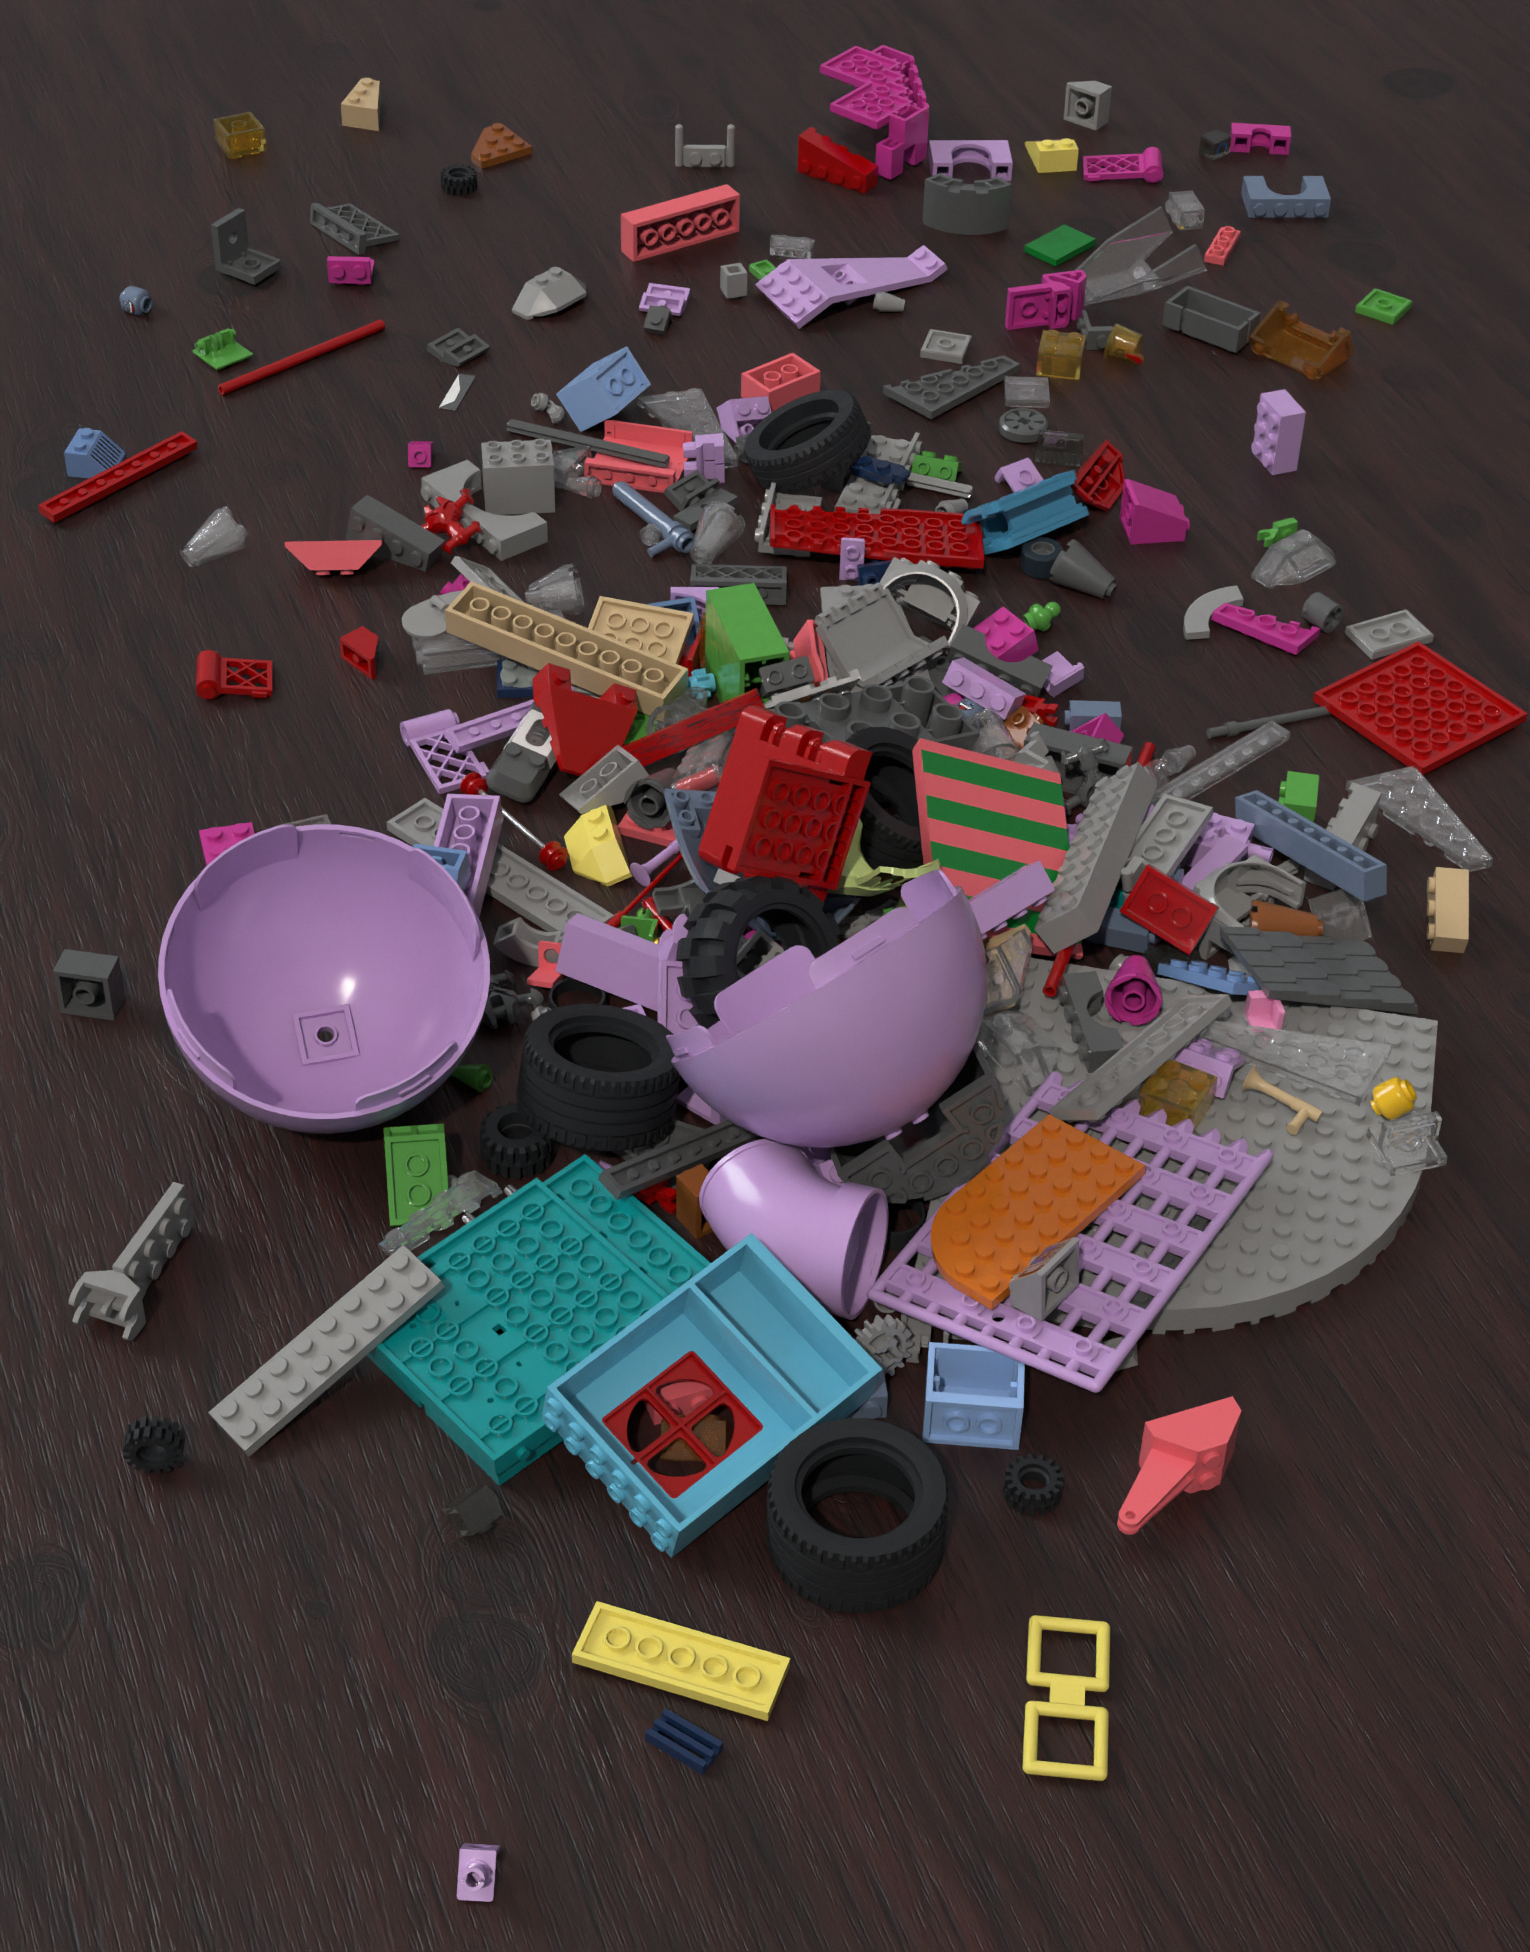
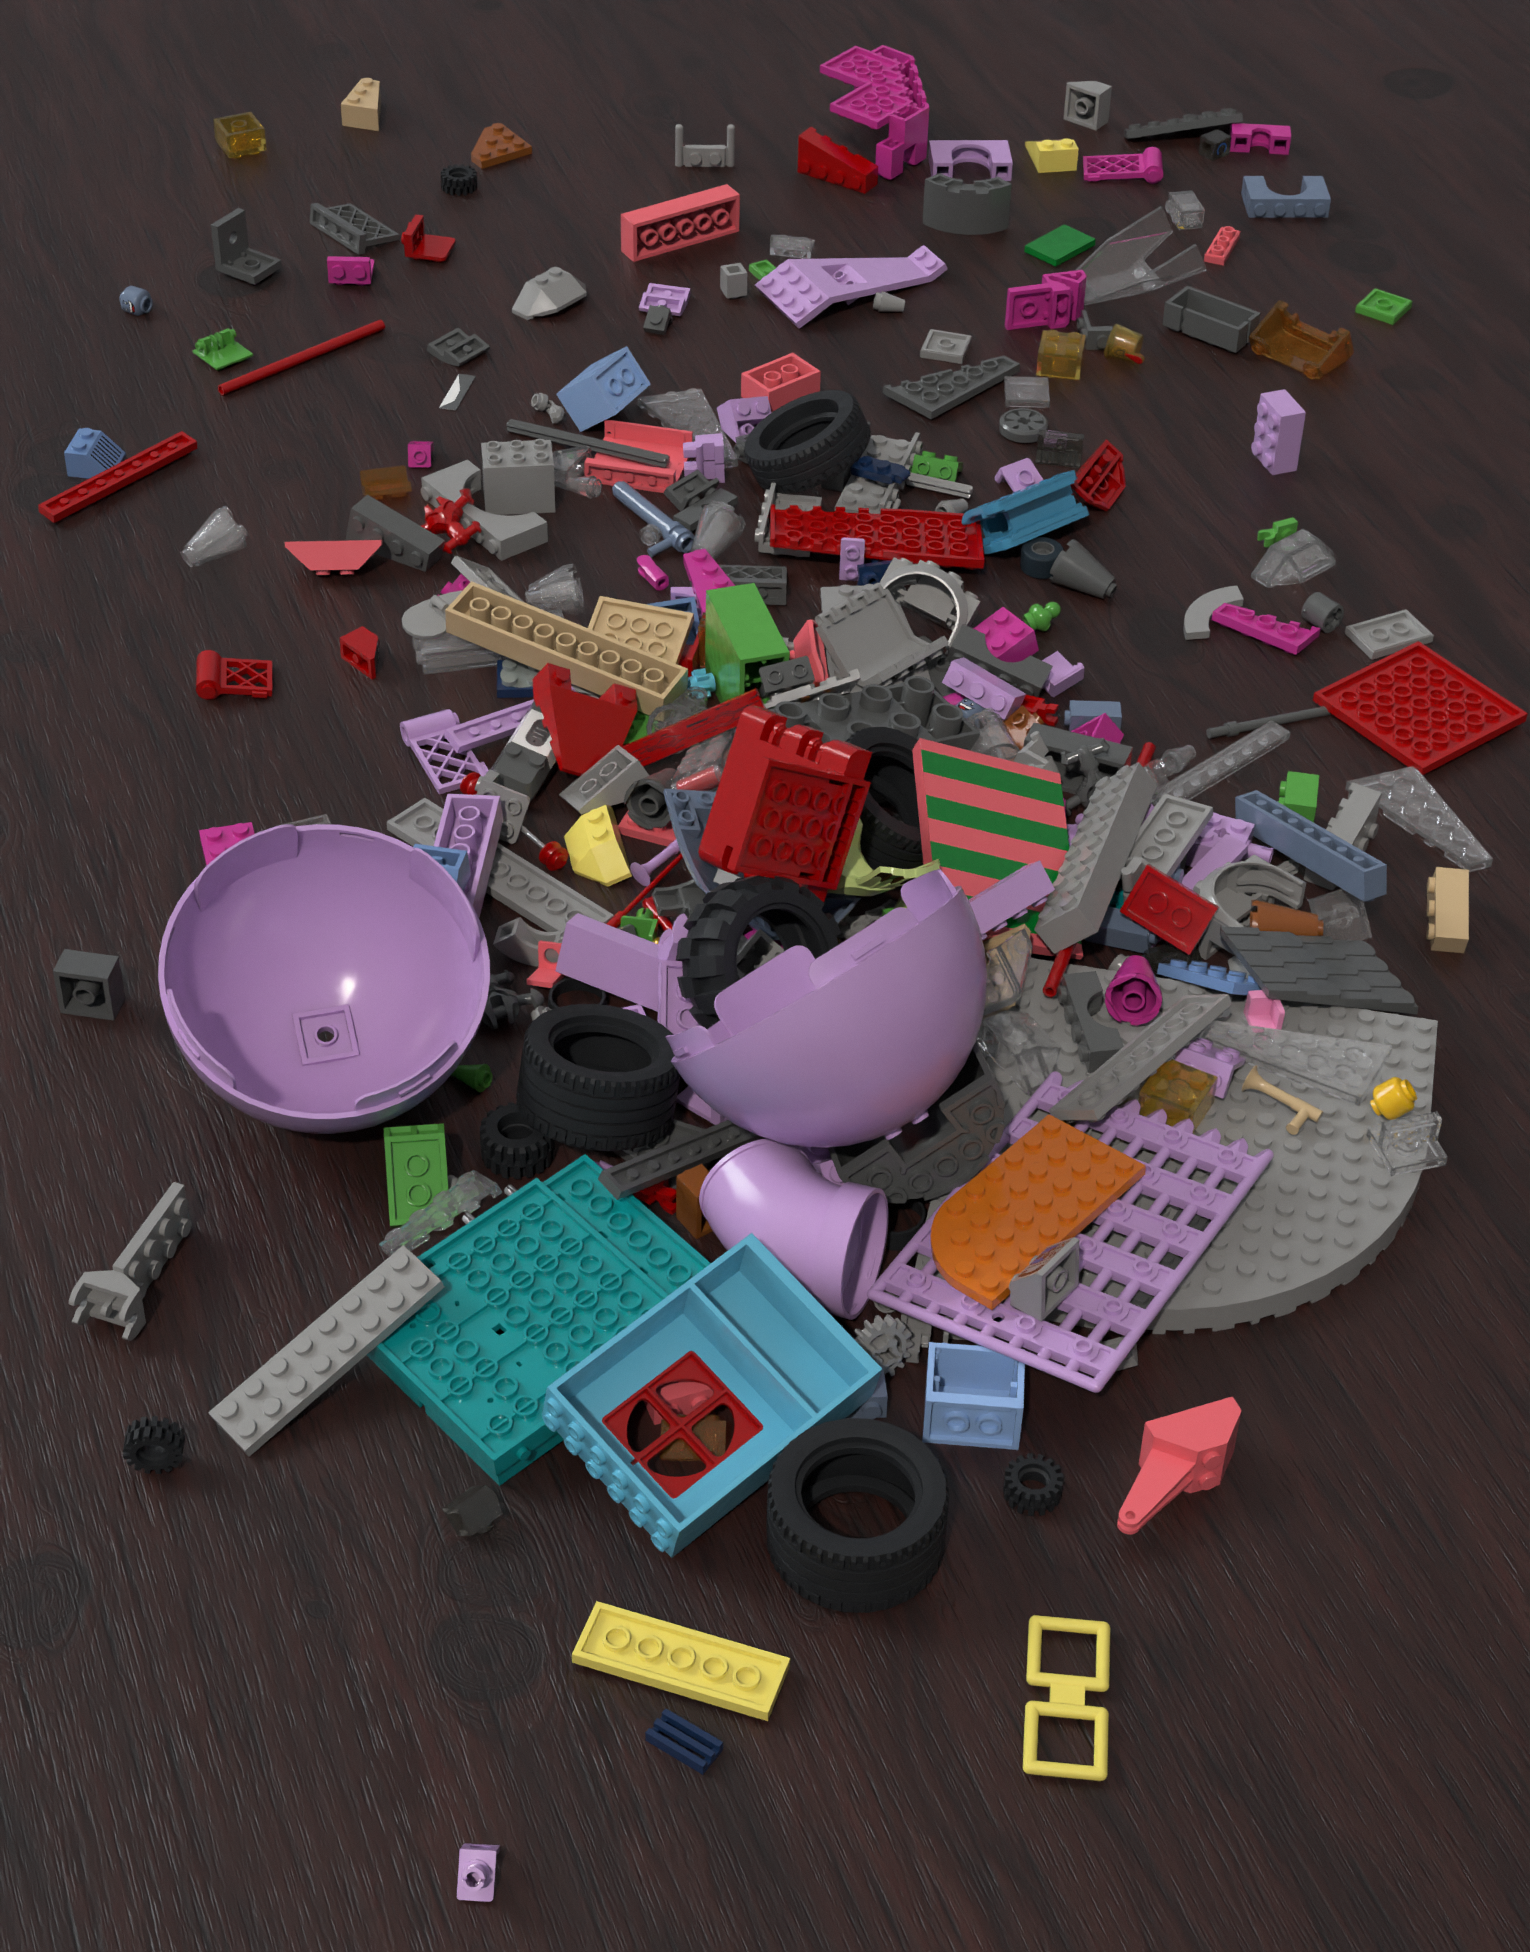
(385, 481): none -> clear orange bracket
(425, 246): none -> red bracket
(513, 805): none -> light grey bracket
(652, 572): none -> dark pink bar
(704, 575): none -> dark pink wing
(1151, 515): dark pink slope -> none
(1189, 121): none -> dark grey wing

